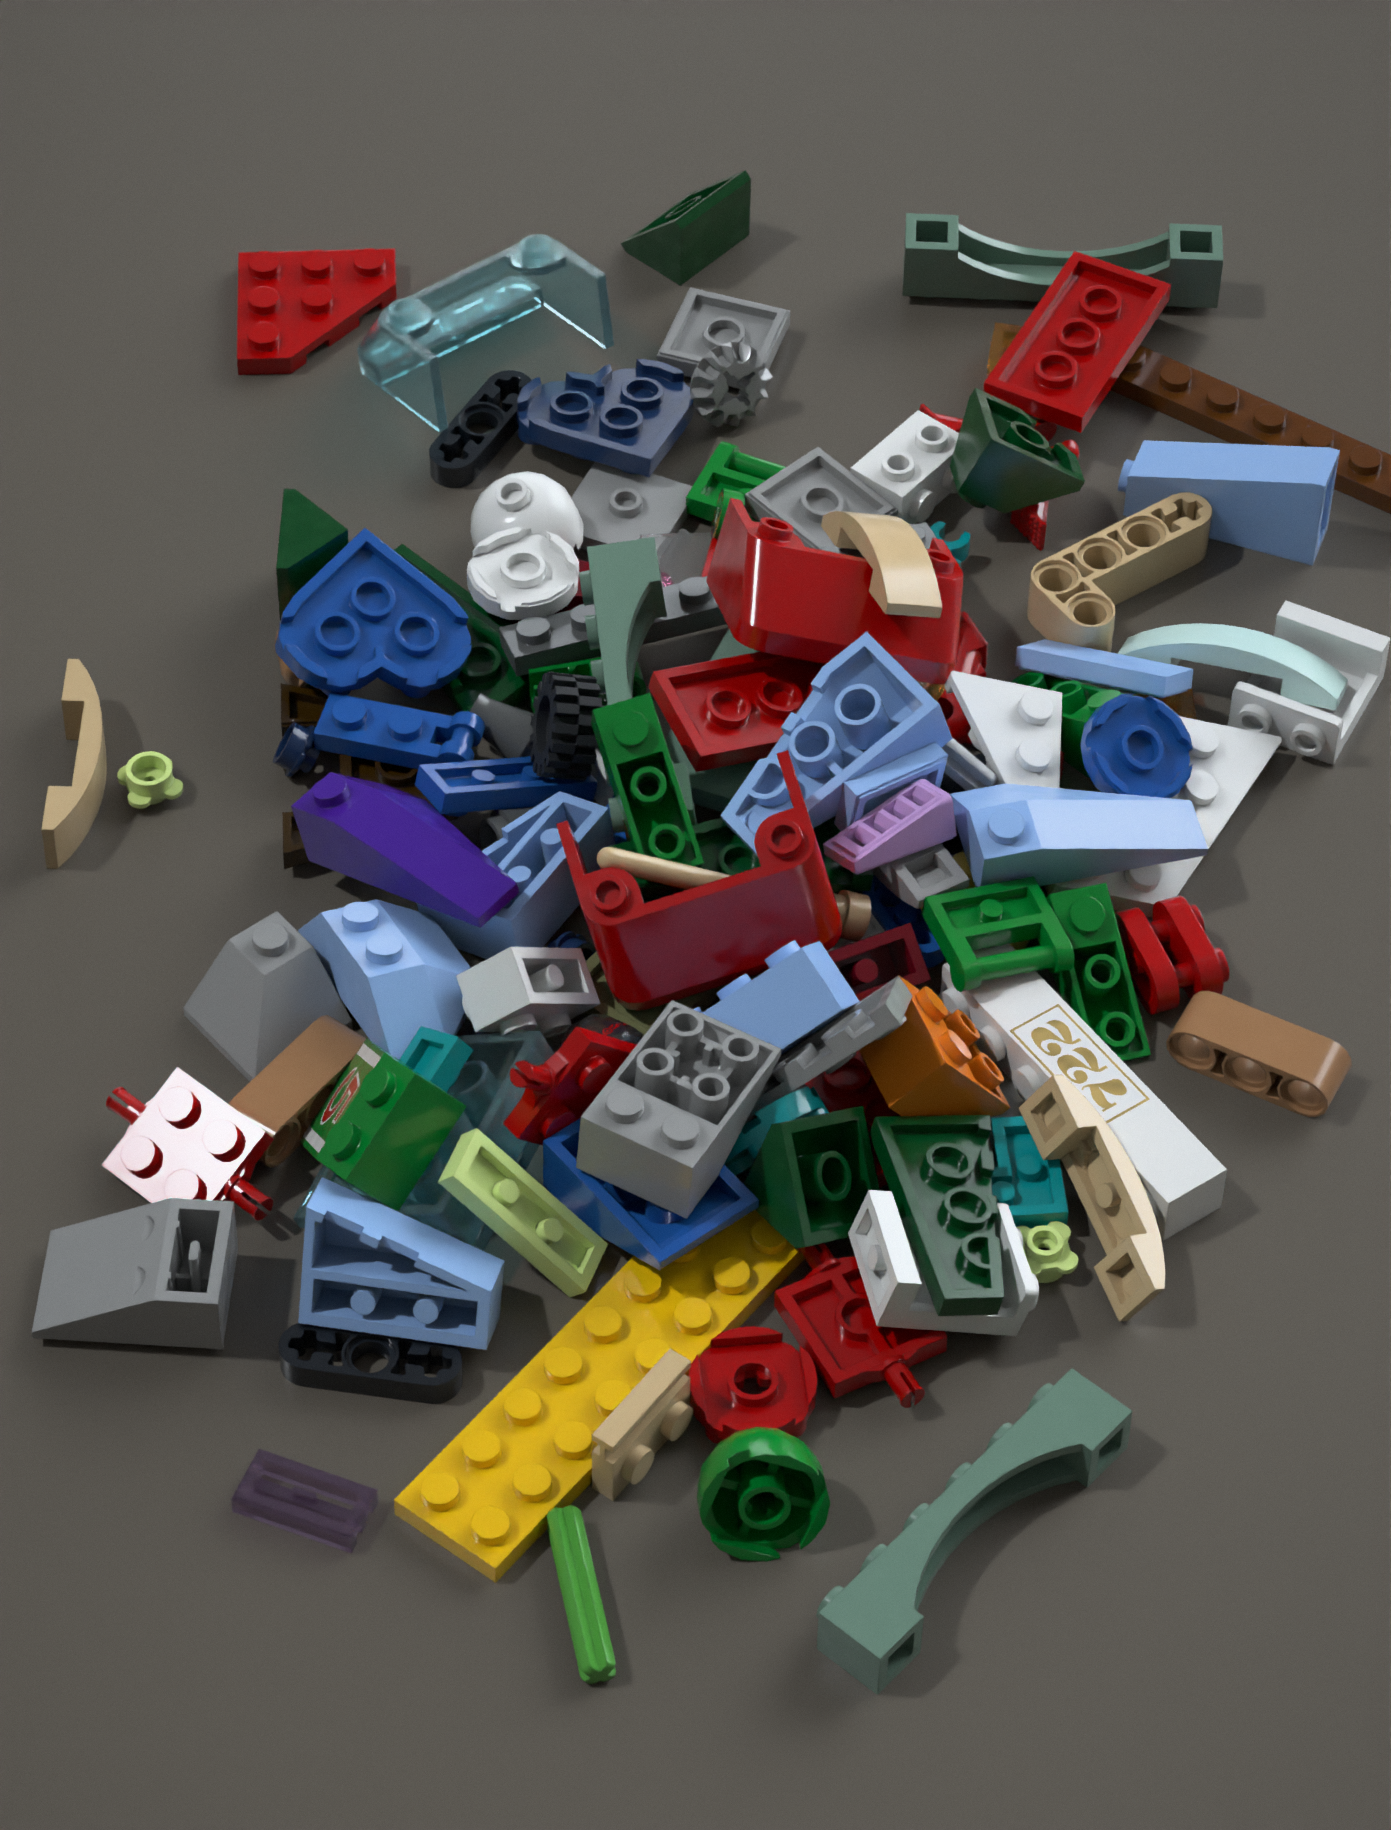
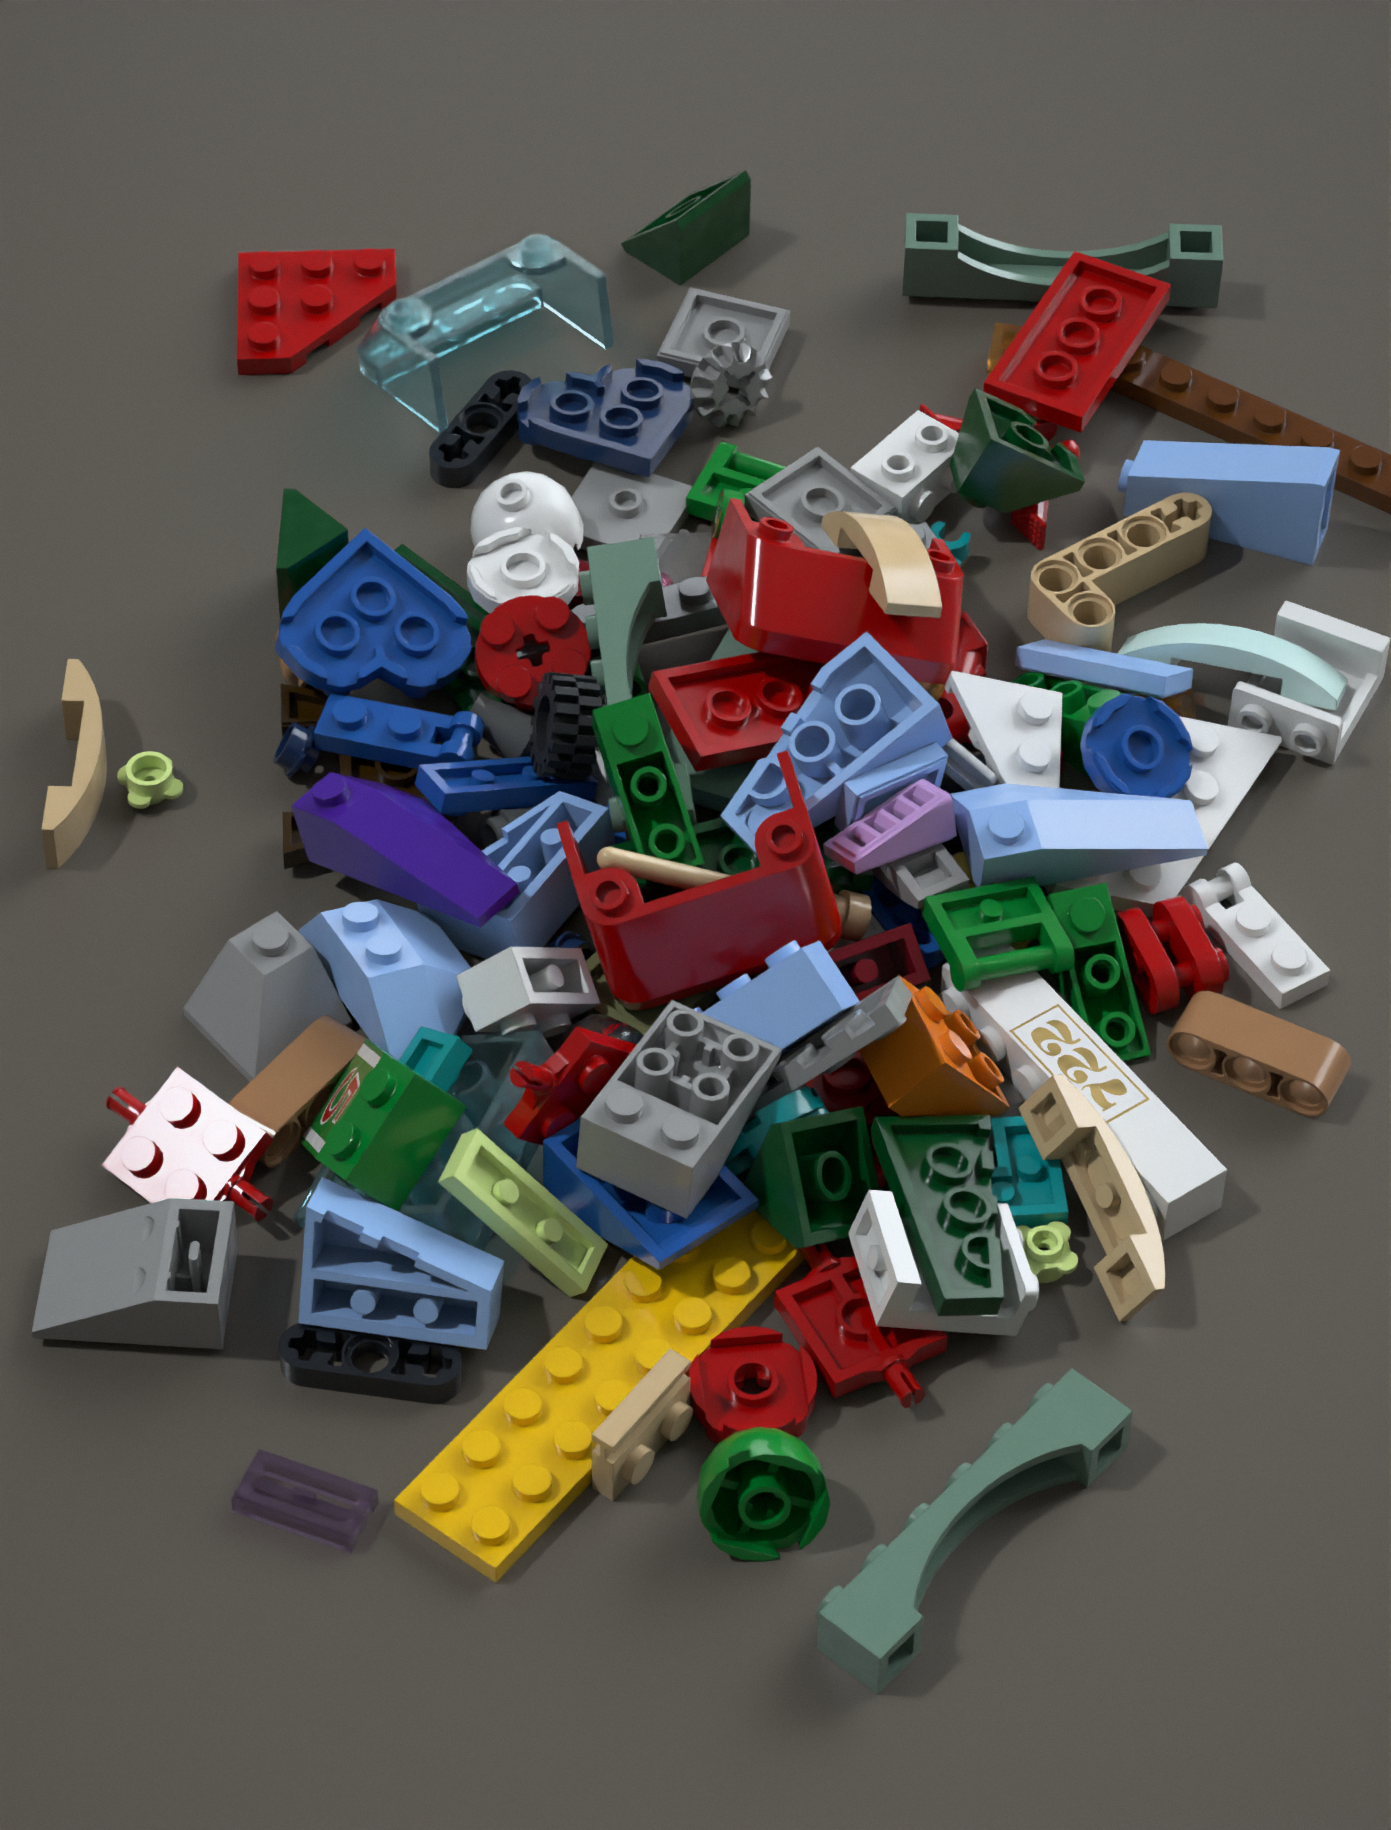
(521, 620): none -> red plate
(581, 1594): bright green axle -> none
(1257, 936): none -> white plate

